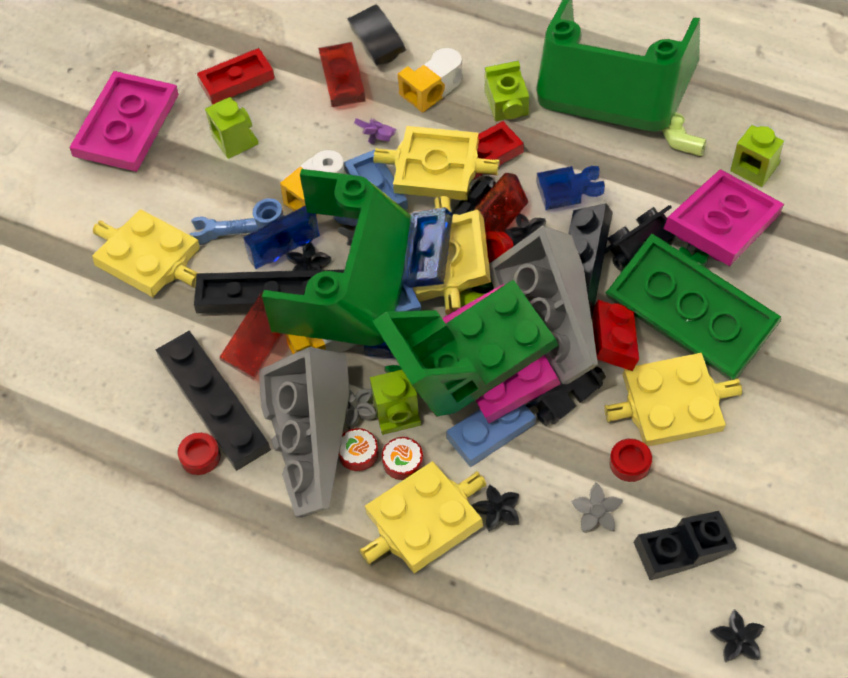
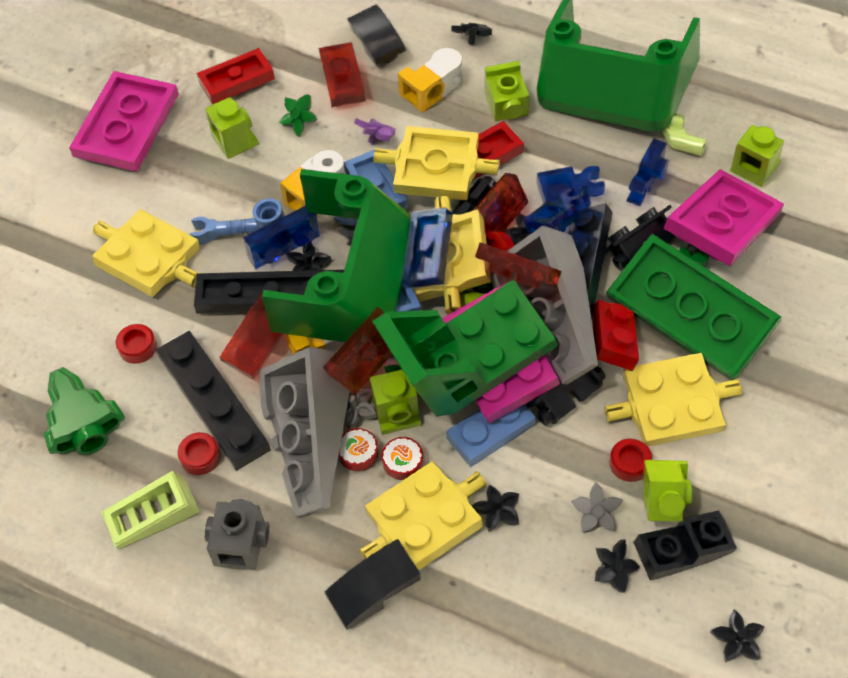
(78, 416): none -> green rock
(136, 343): none -> red tile
(170, 515): none -> yellowish green slope
(236, 534): none -> dark grey brick
(298, 113): none -> green plant
(359, 356): none -> clear red plate
(372, 582): none -> black slope
(472, 29): none -> black plant
(528, 270): none -> clear red plate
(560, 213): none -> clear blue plate
(614, 566): none -> black plant
(651, 167): none -> clear blue plate
(666, 489): none -> lime brick

